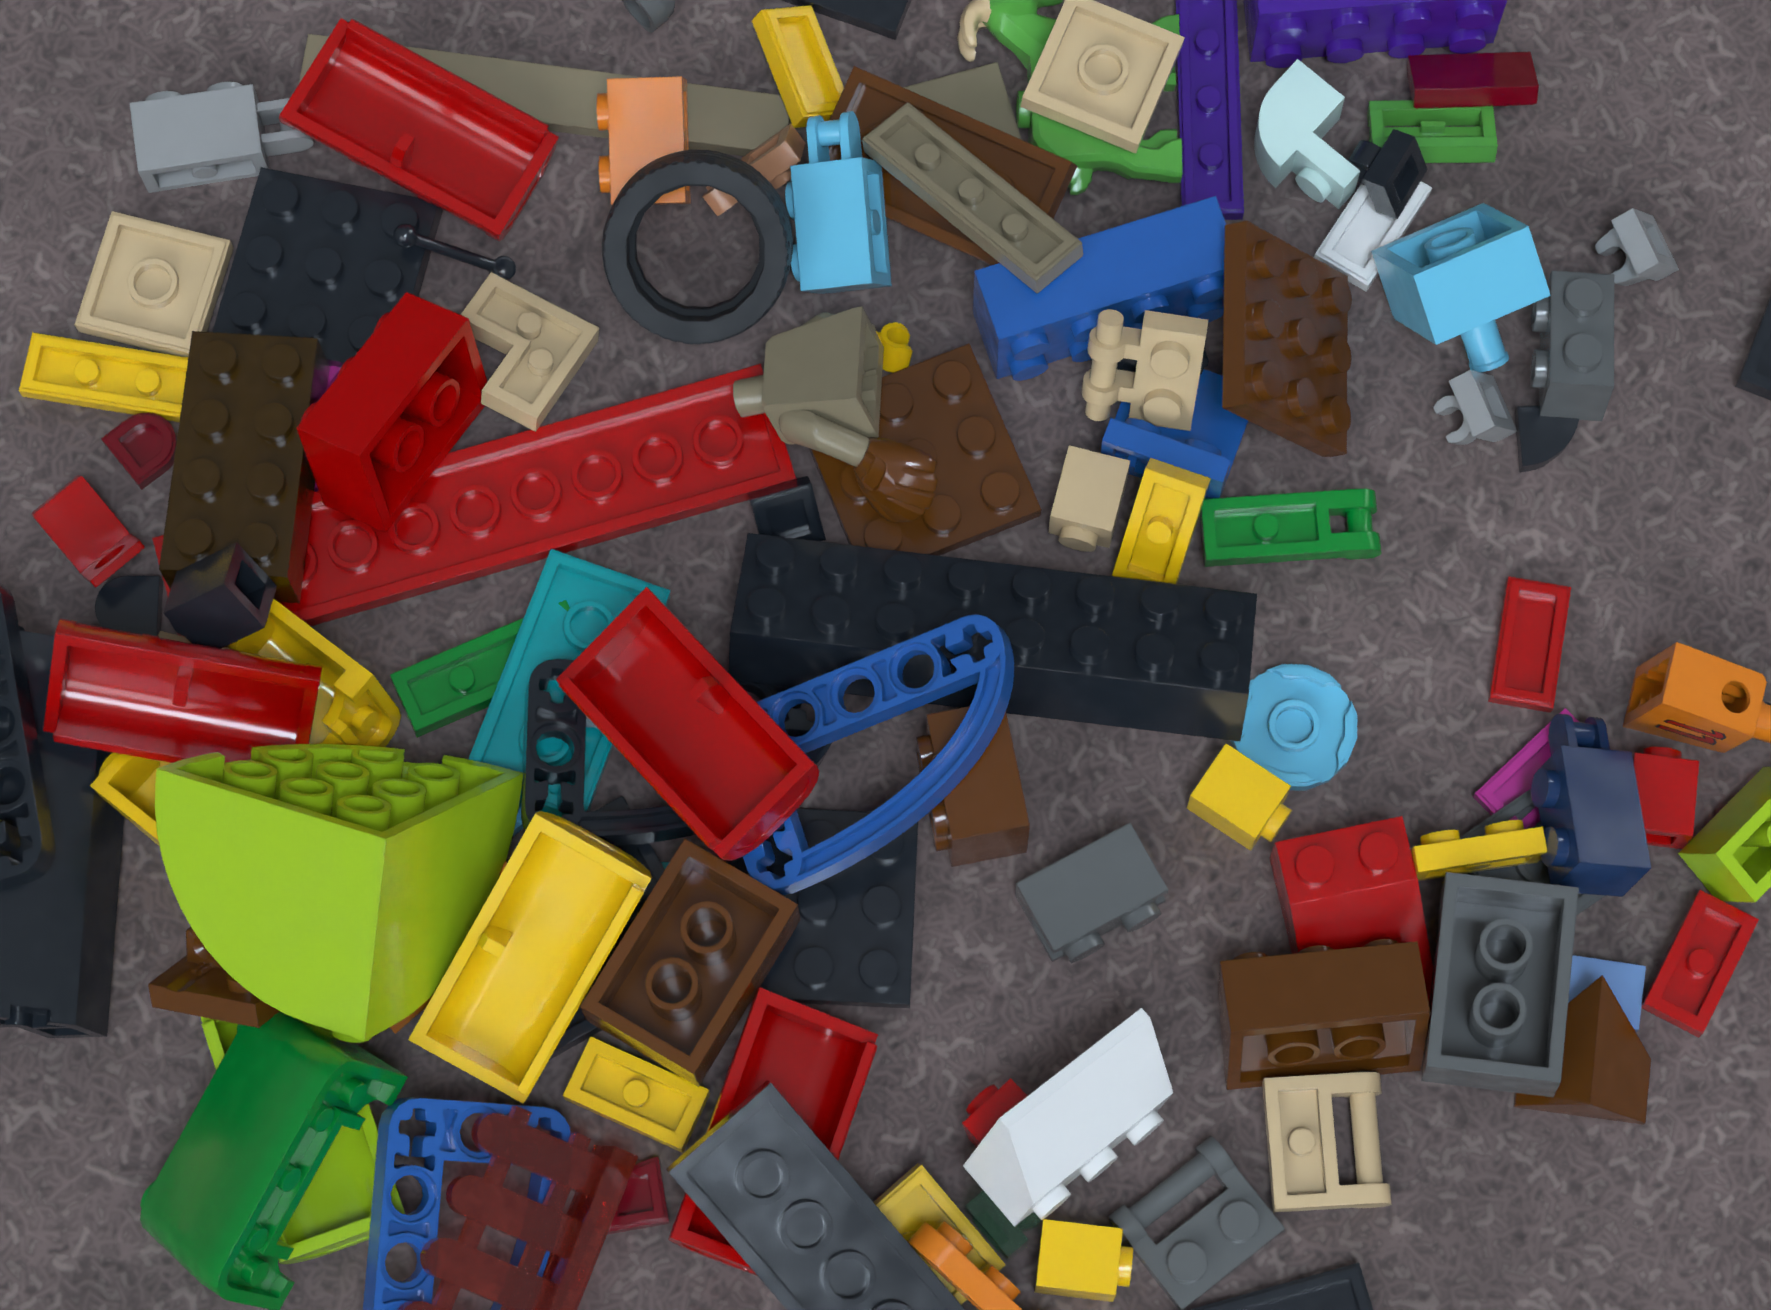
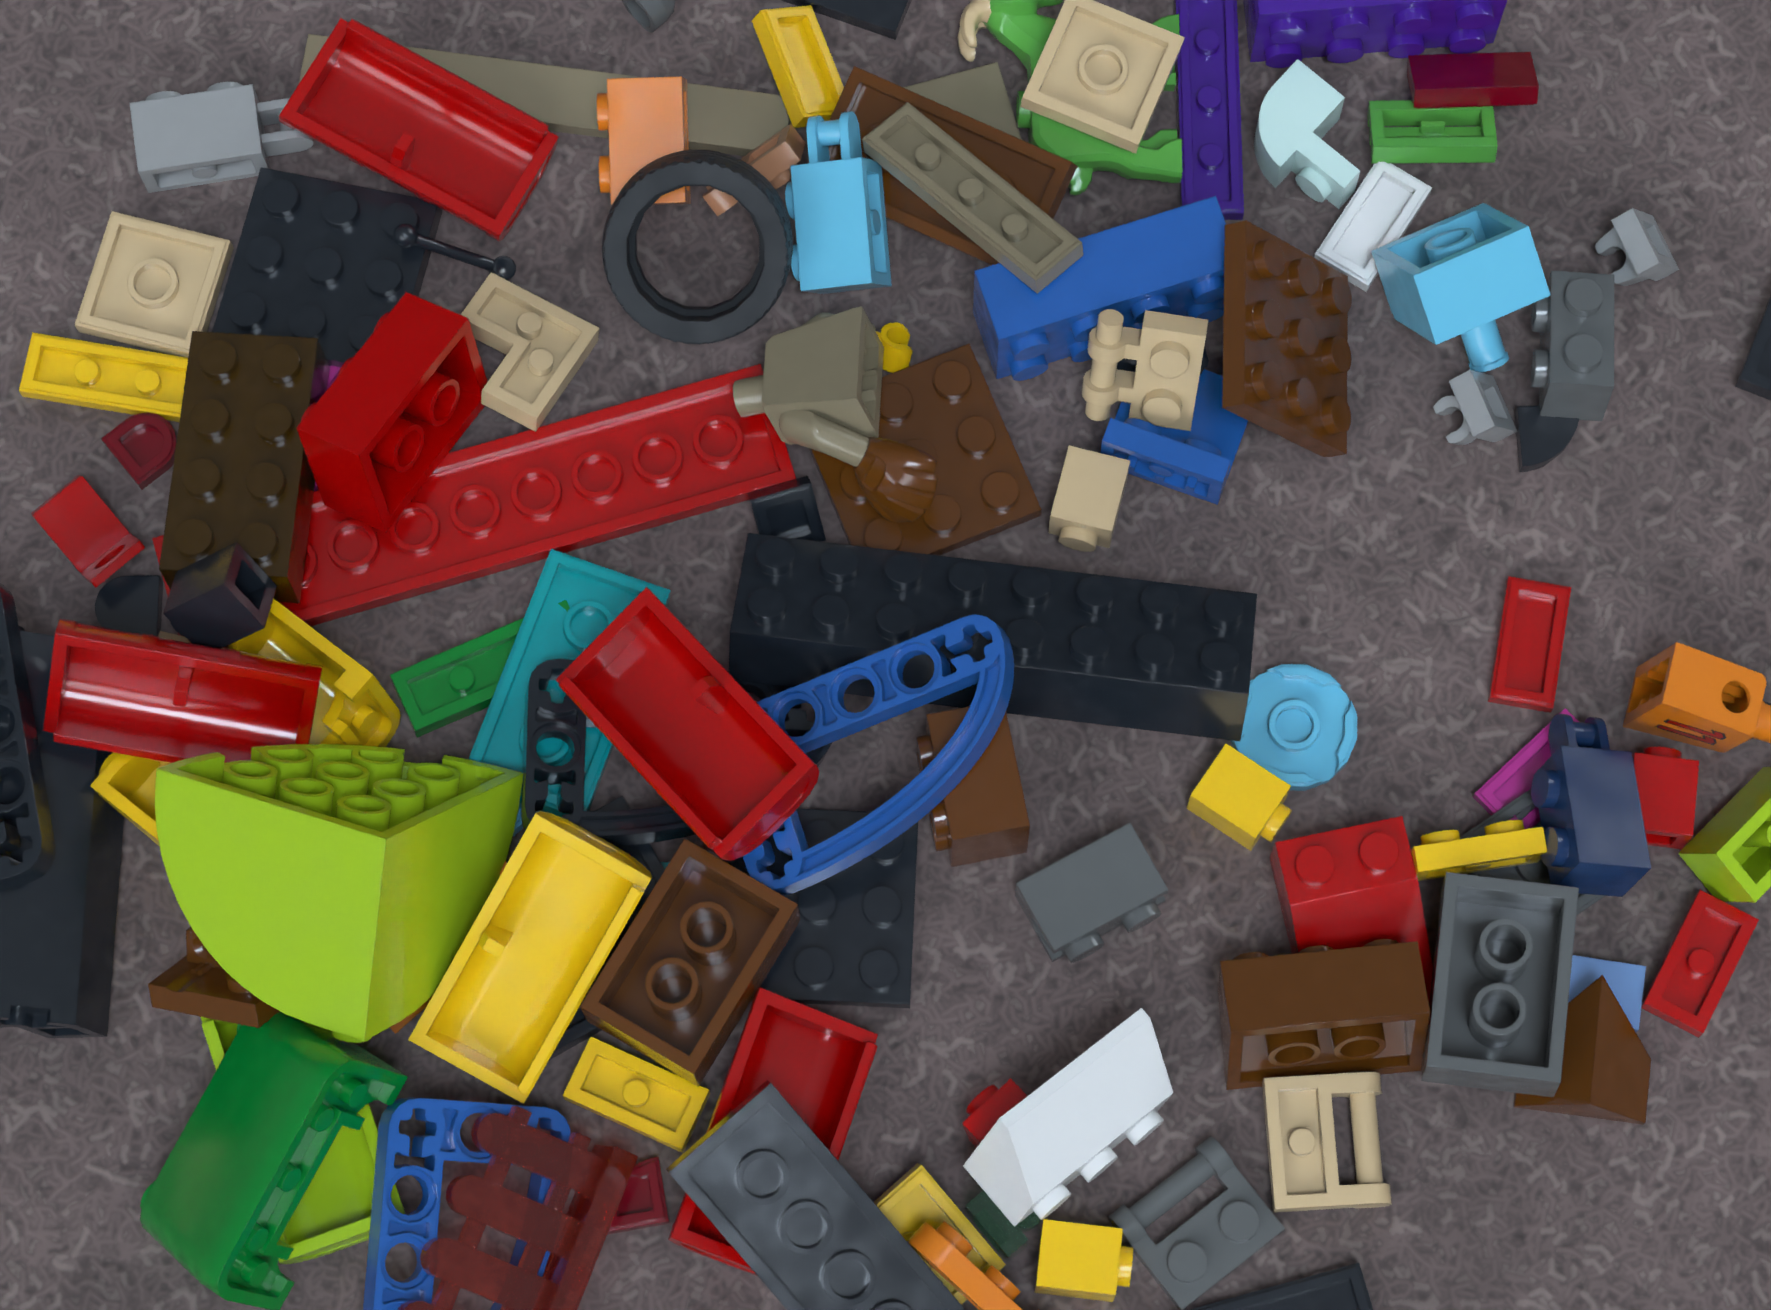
(1161, 523): yellow plate -> none
(1288, 527): green plate -> none
(1390, 171): black tile -> none

